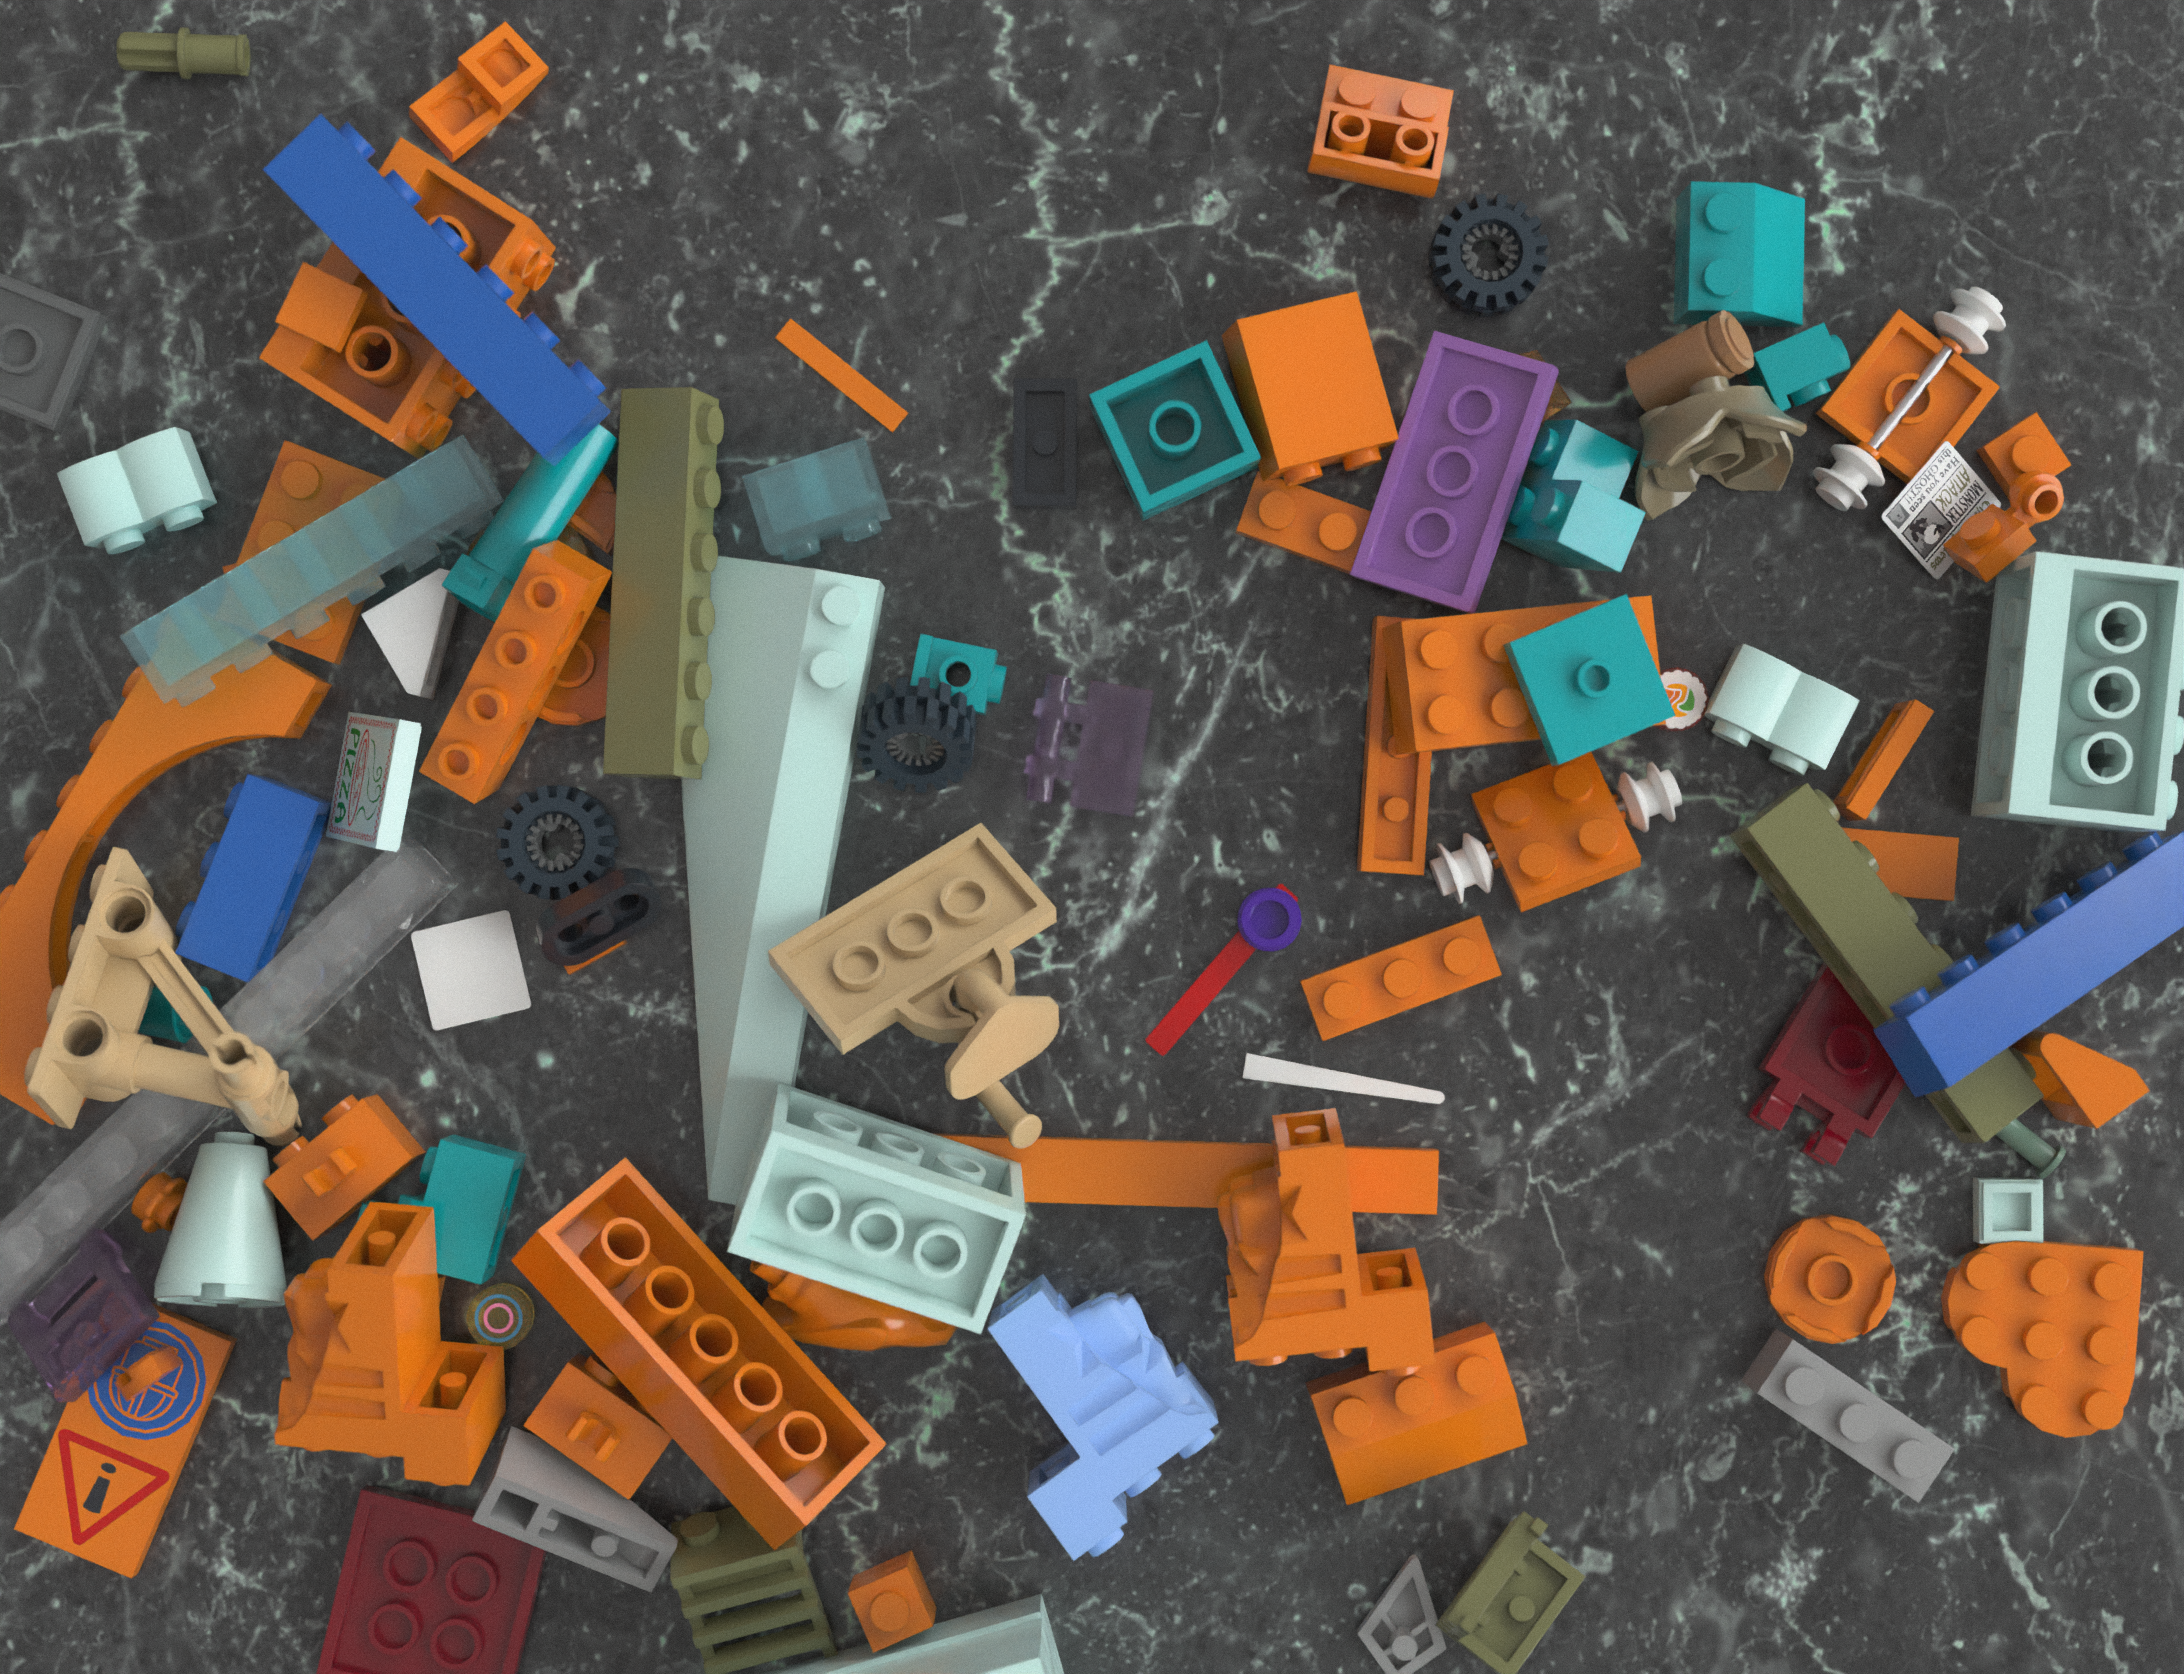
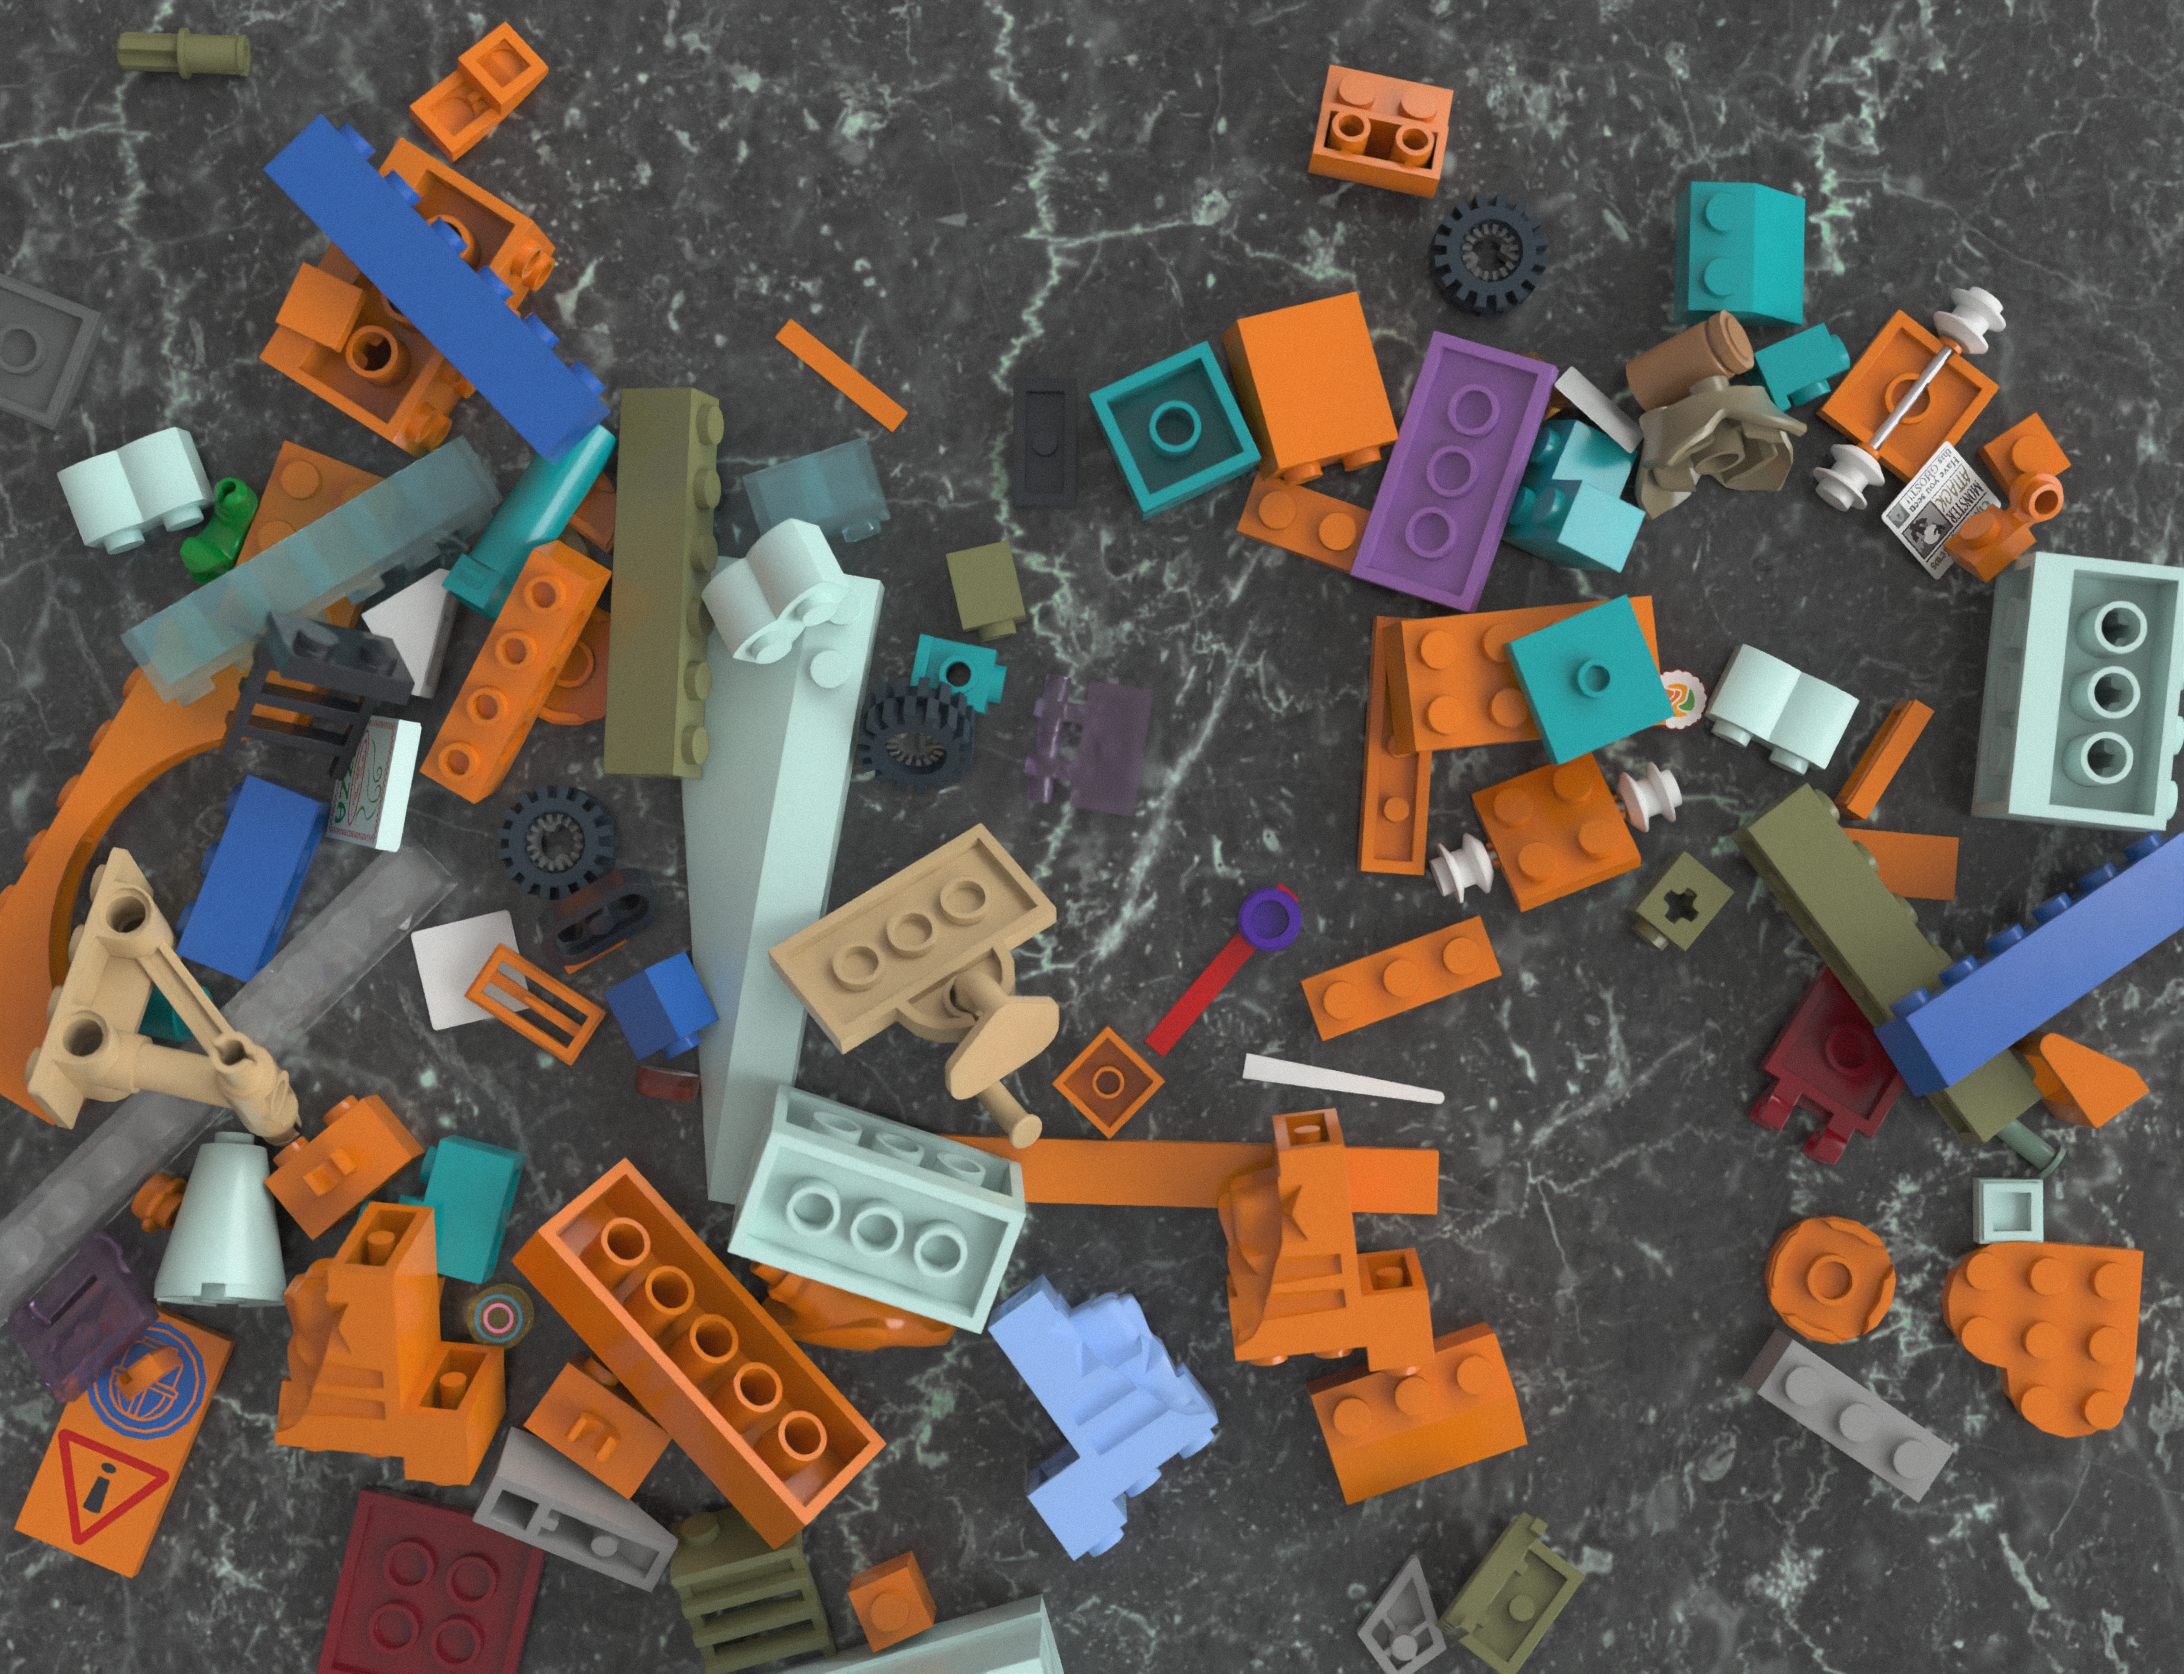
(220, 543): none -> green piece
(321, 657): none -> black plate
(581, 1033): none -> orange tile
(662, 1008): none -> blue brick
(666, 1083): none -> clear red tile
(776, 592): none -> light aqua brick
(987, 590): none -> olive brick
(1108, 1081): none -> orange piece
(1600, 409): none -> white sticker
(1702, 901): none -> olive brick

